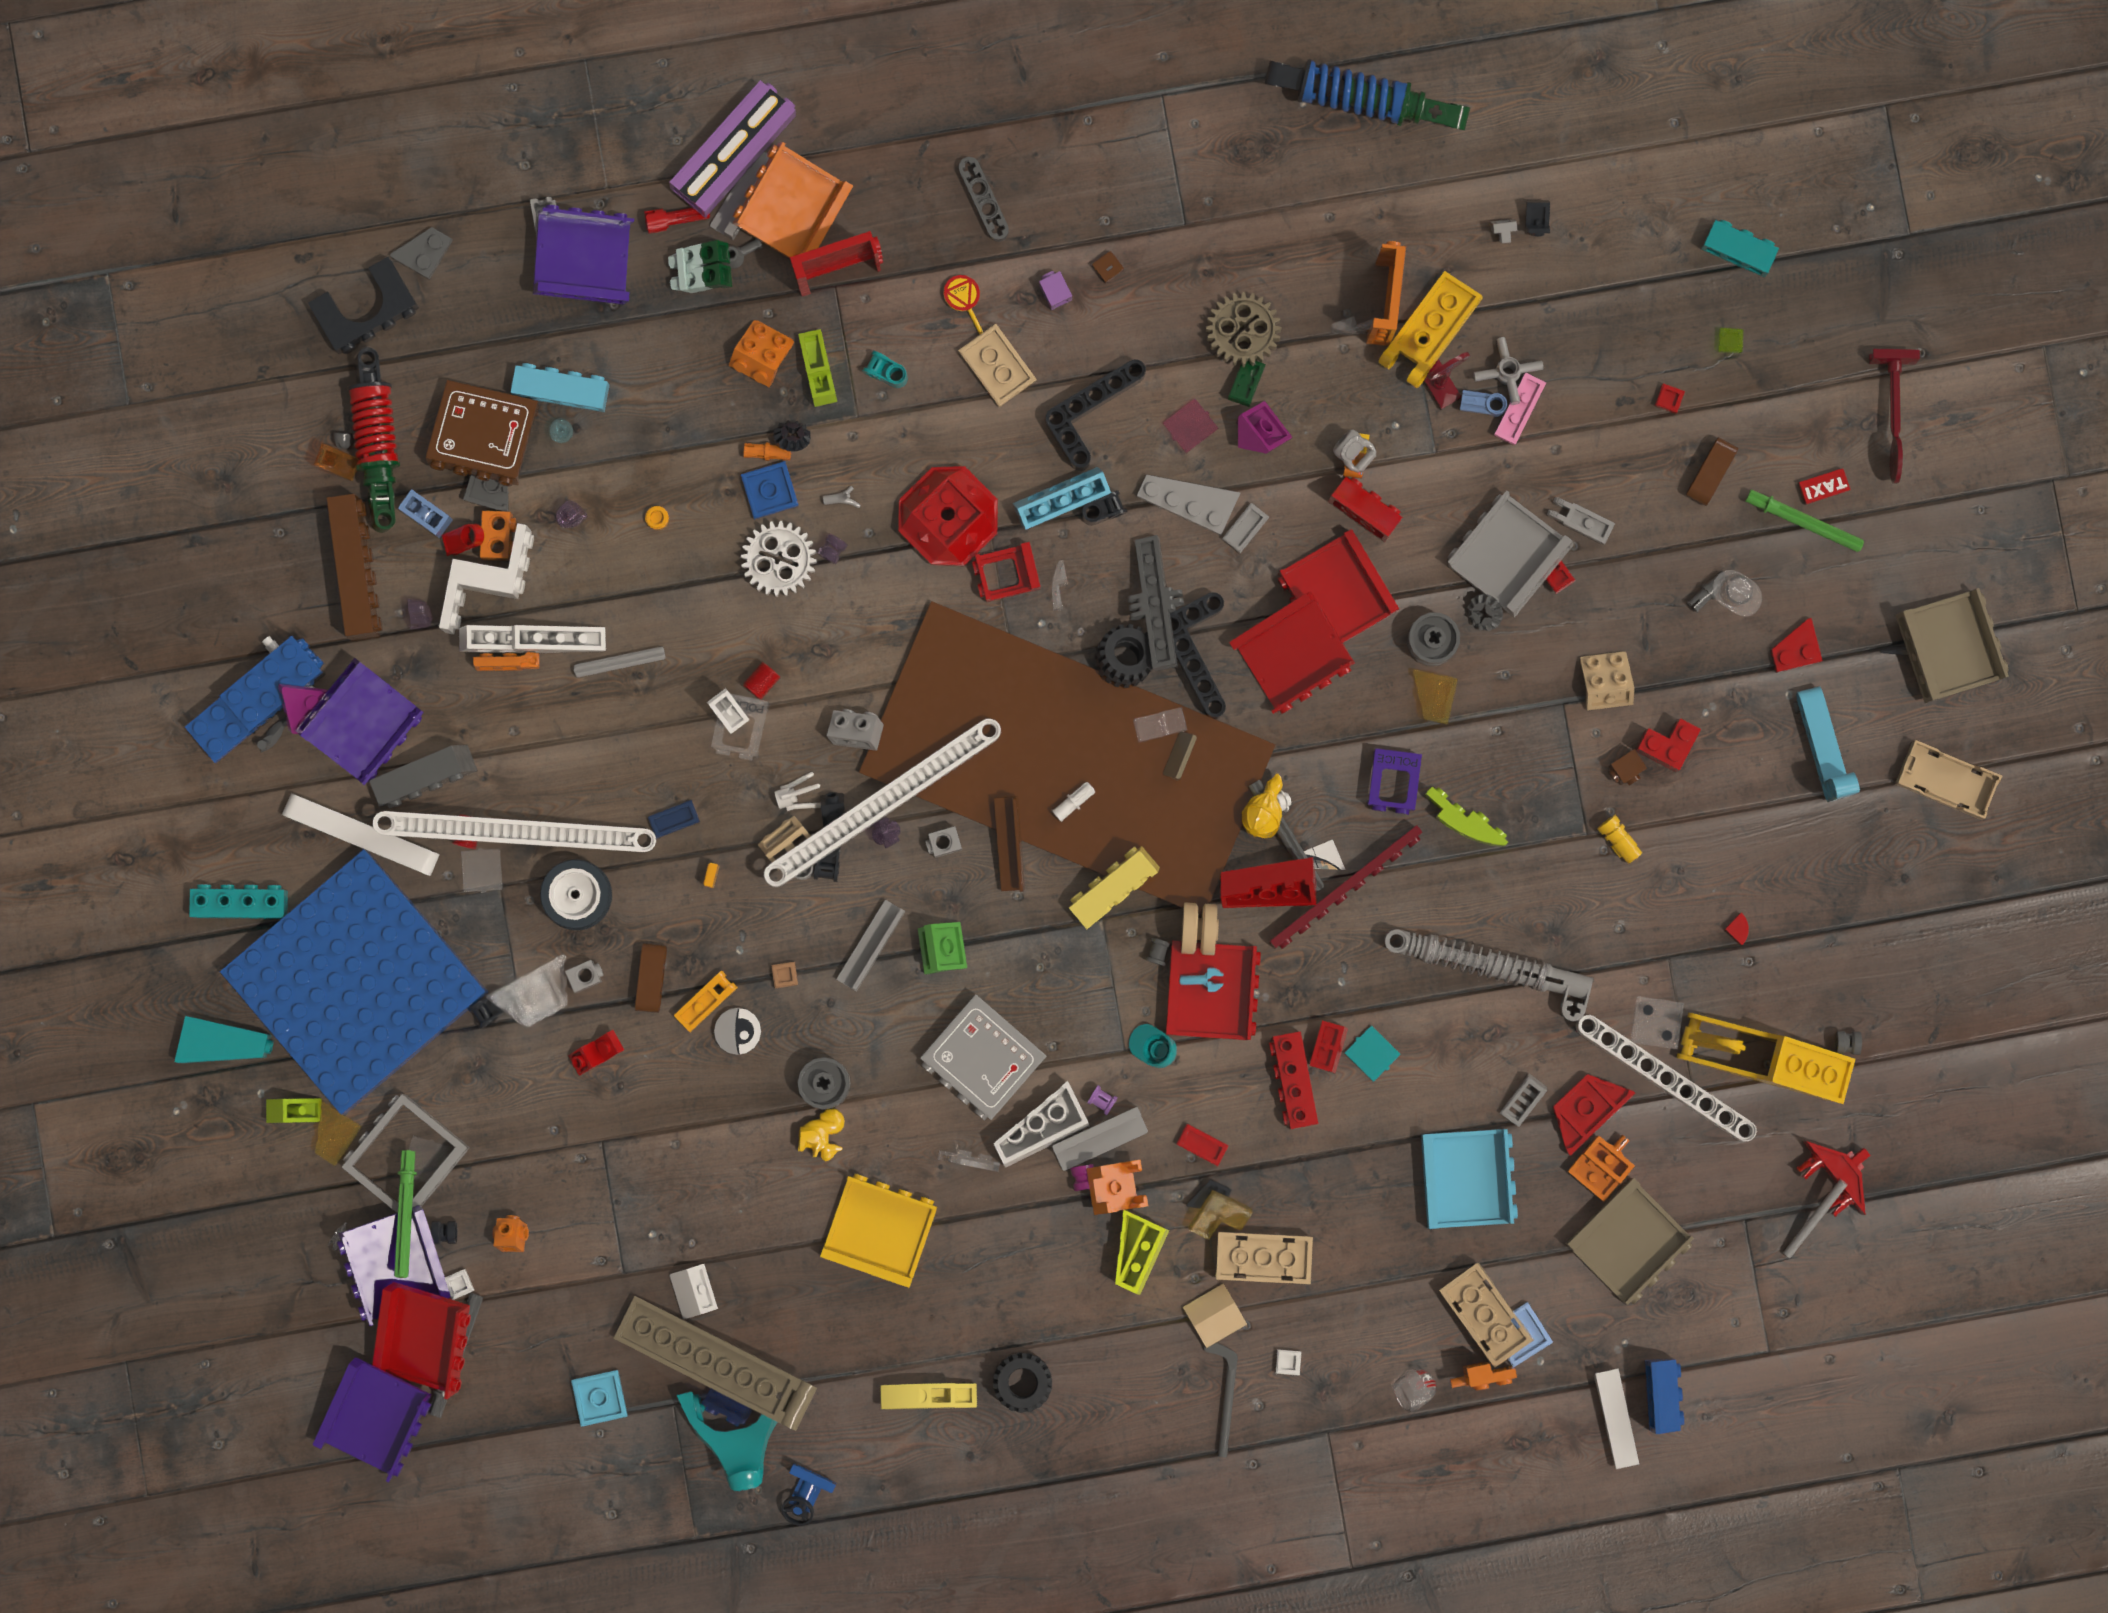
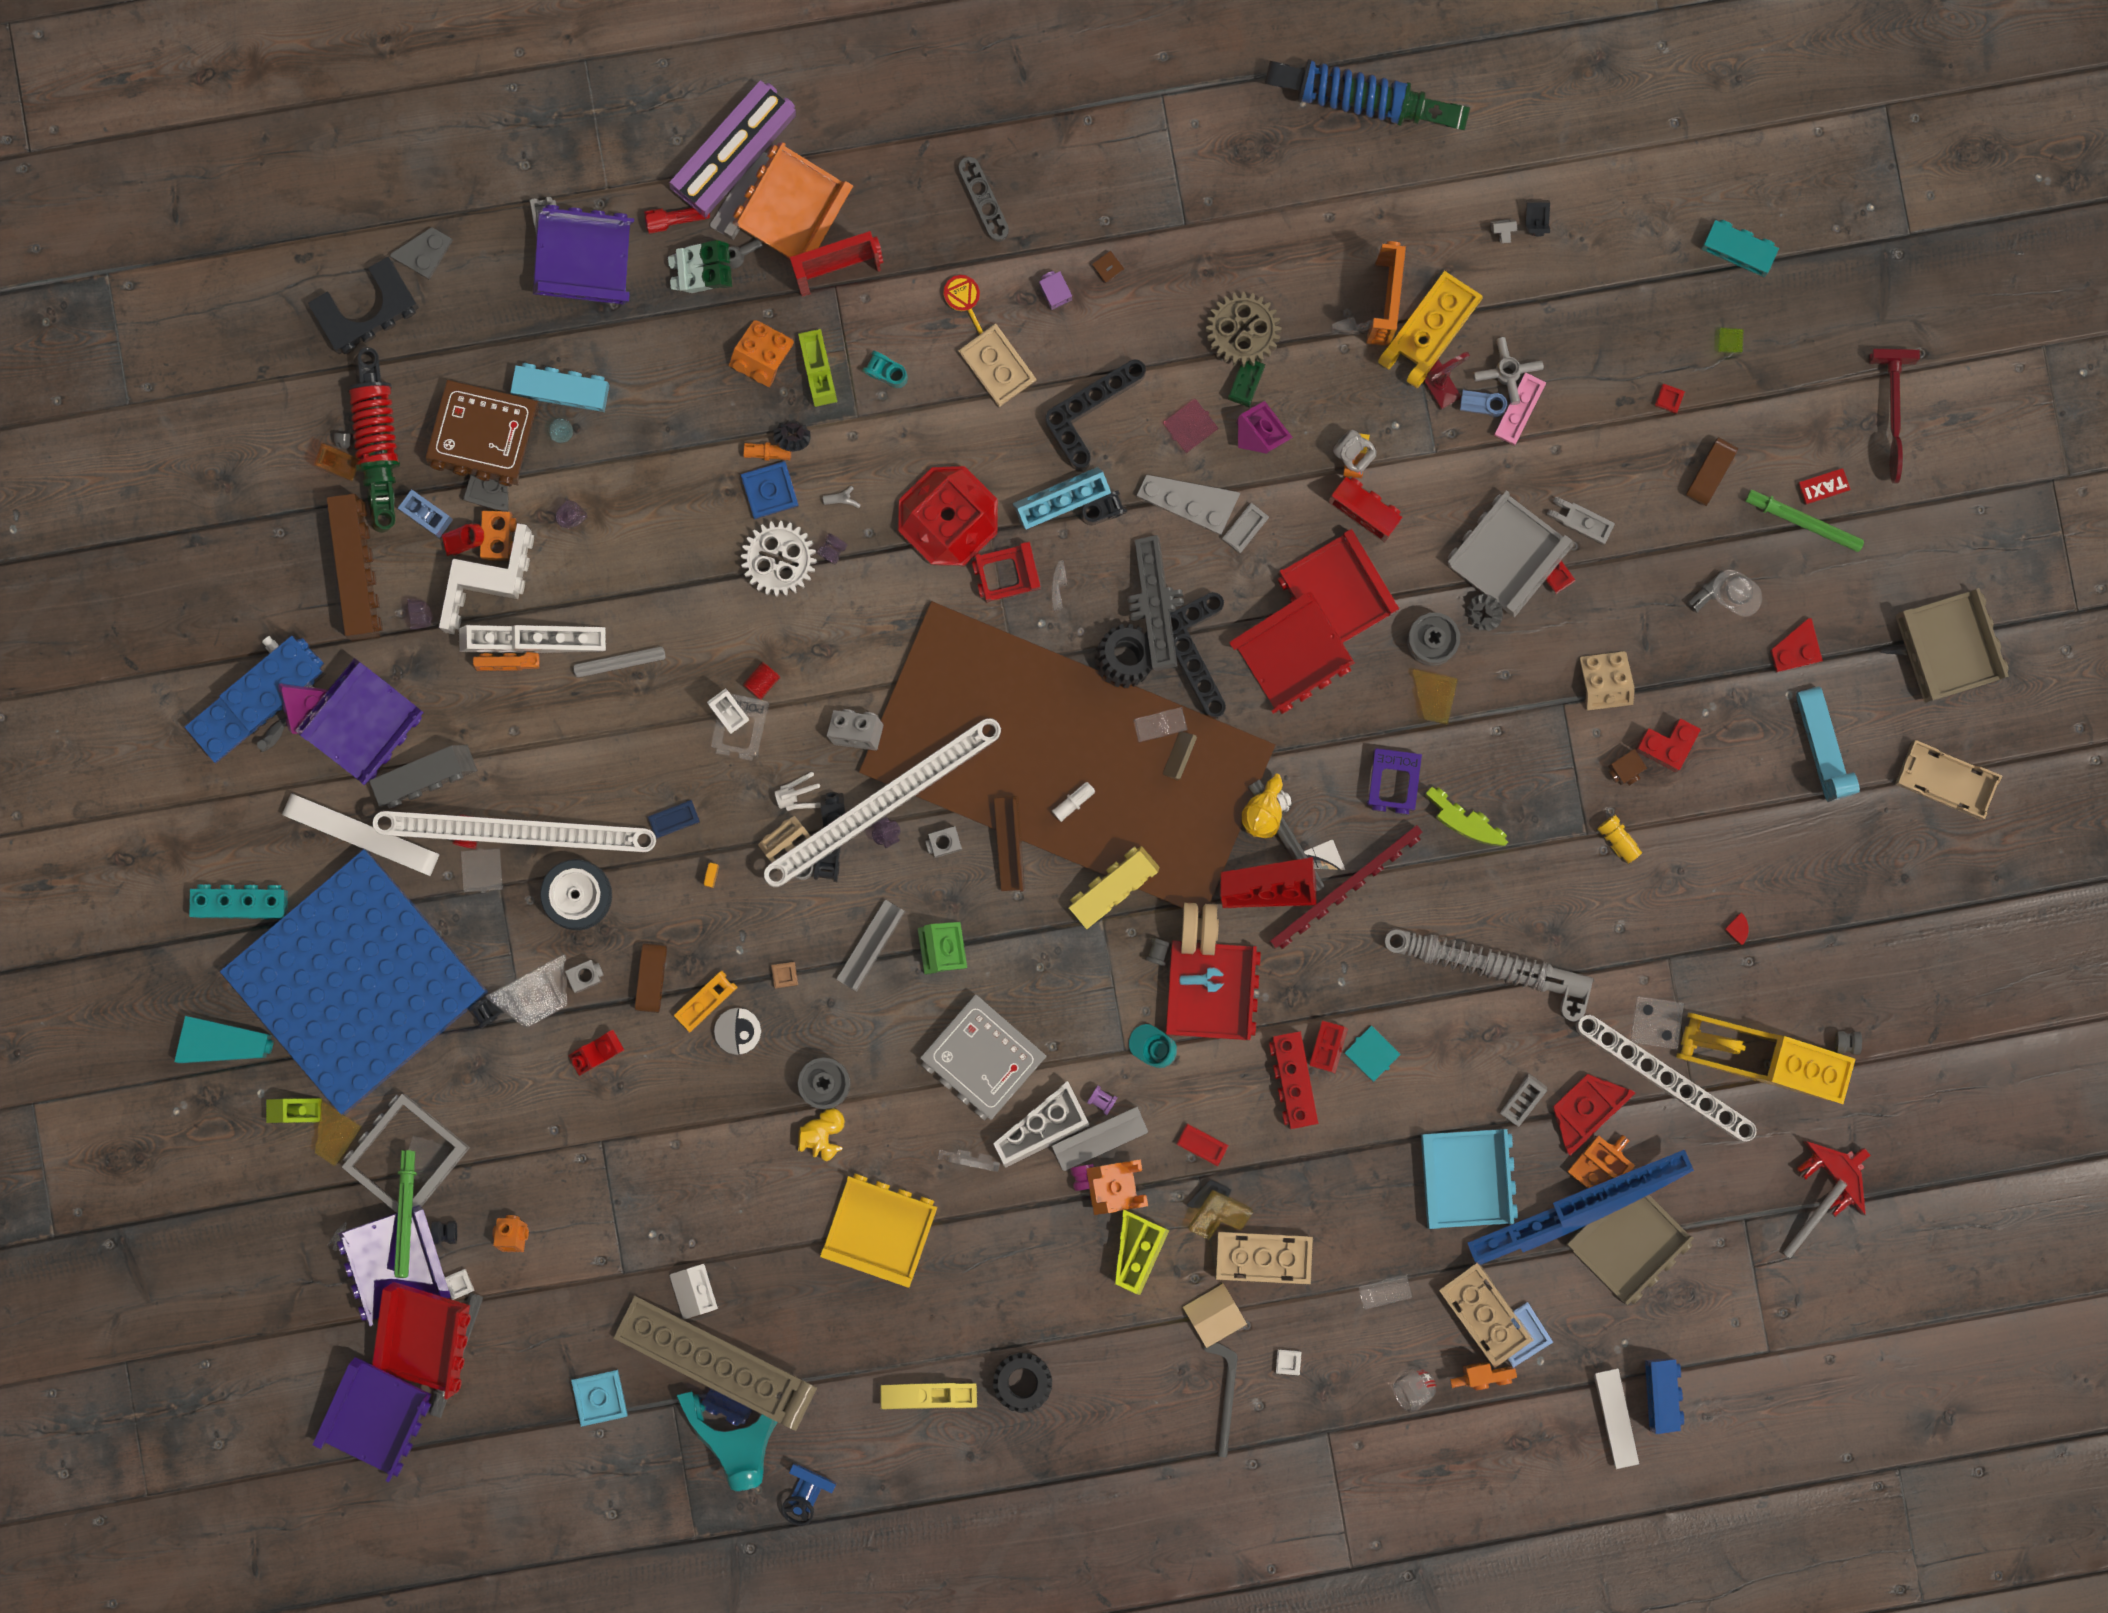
(657, 518): light orange tile -> none
(1385, 1292): none -> clear slope
(1581, 1208): none -> blue slope

